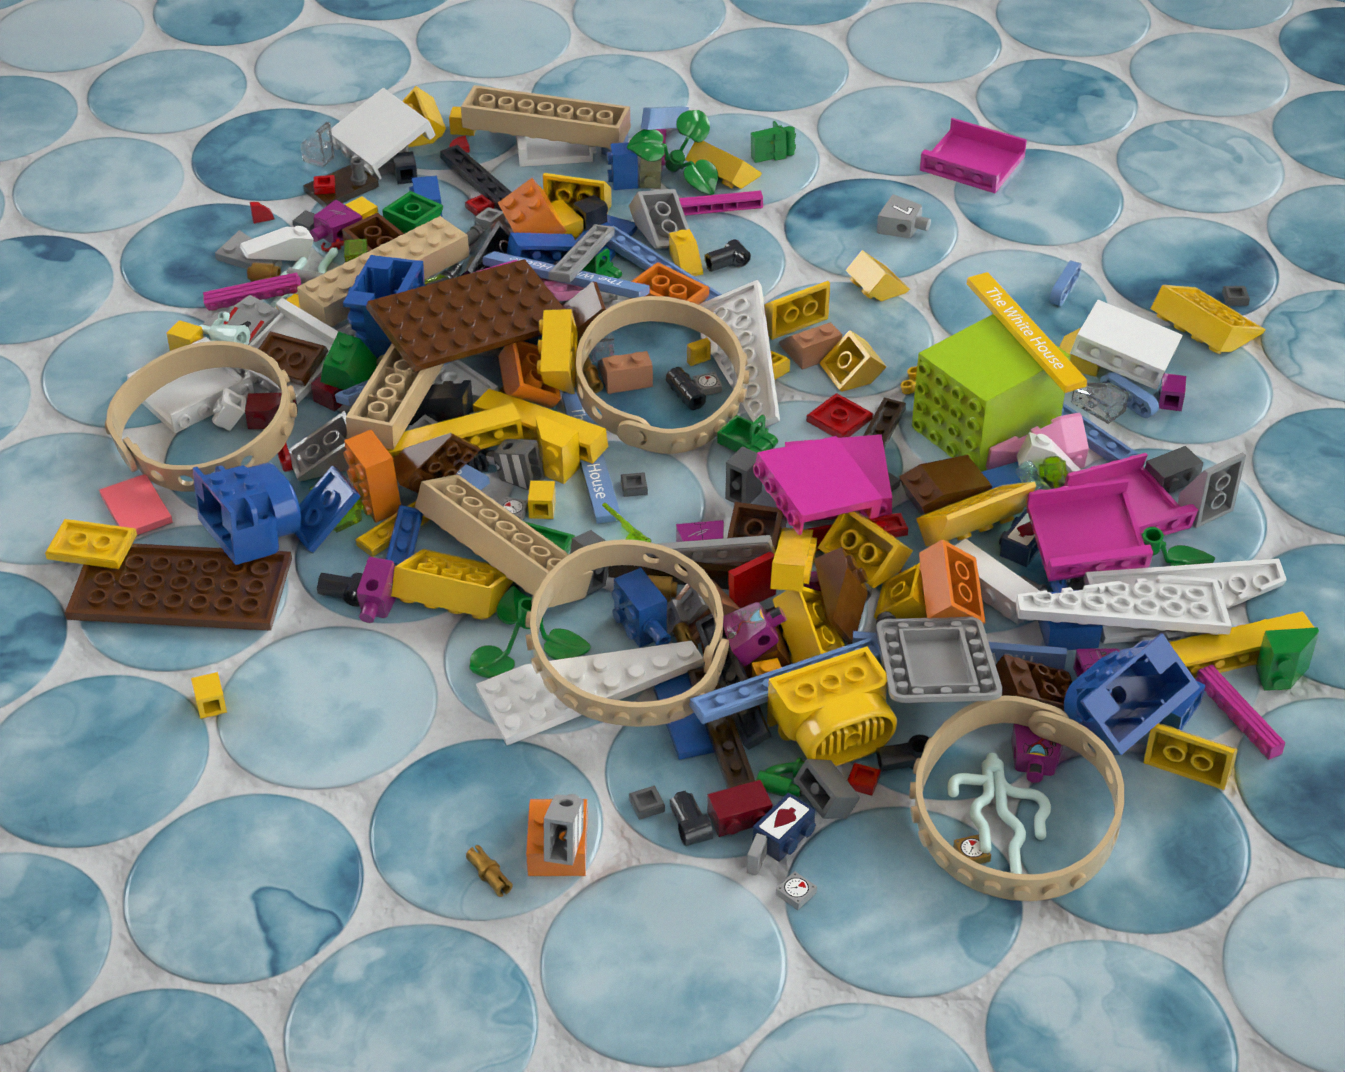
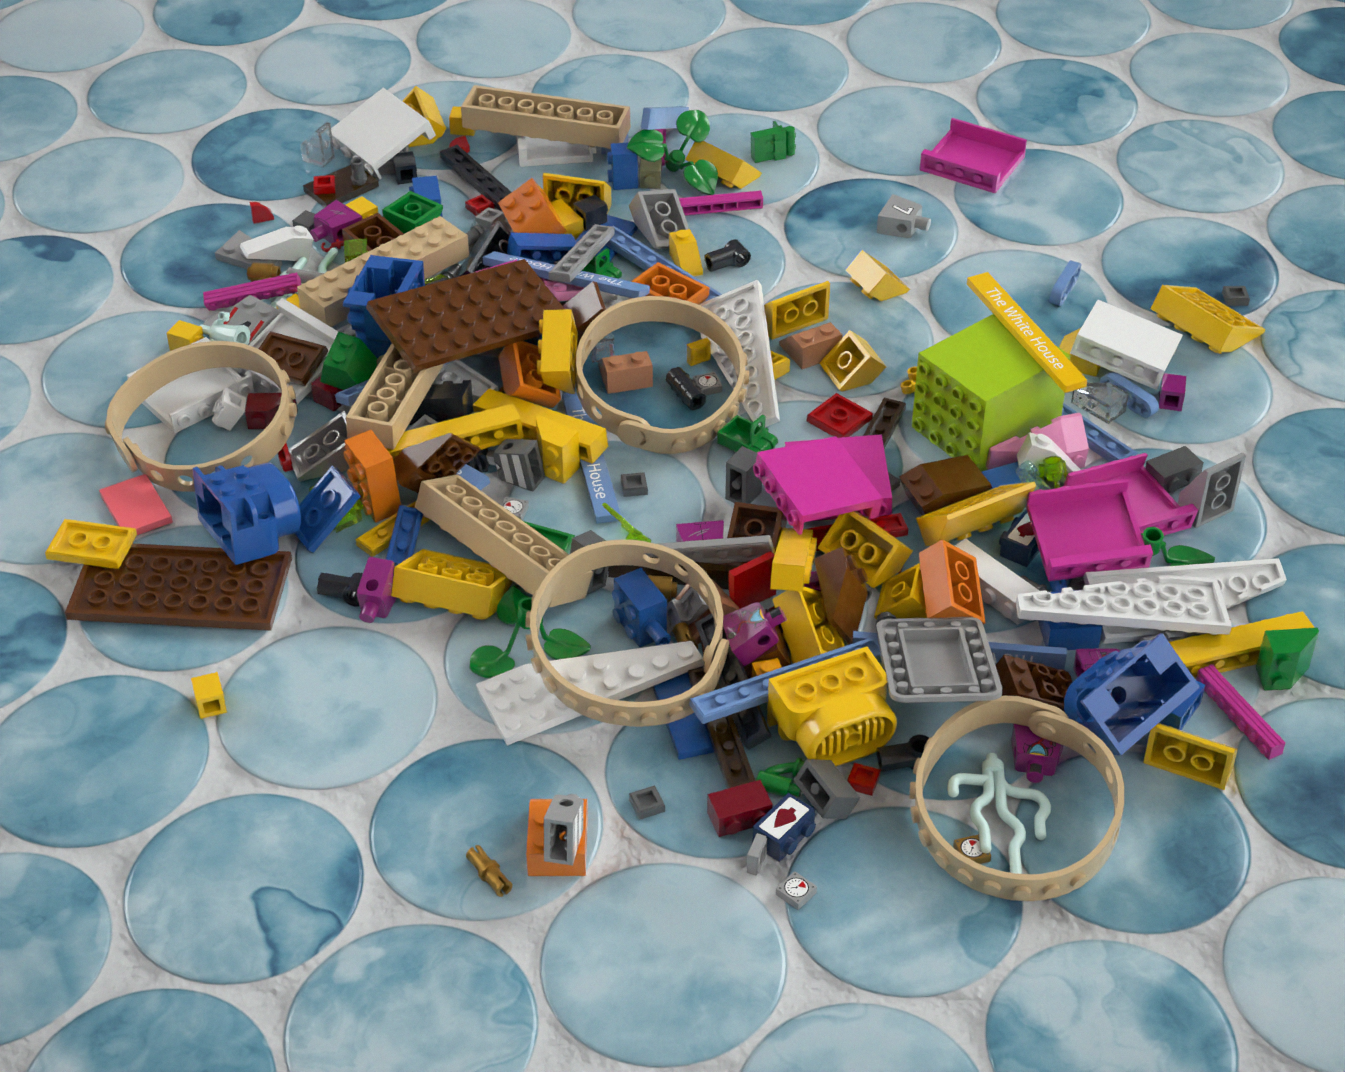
(541, 499): yellow brick -> none
(591, 375): pearl gold pin -> none
(692, 825): black piece -> none

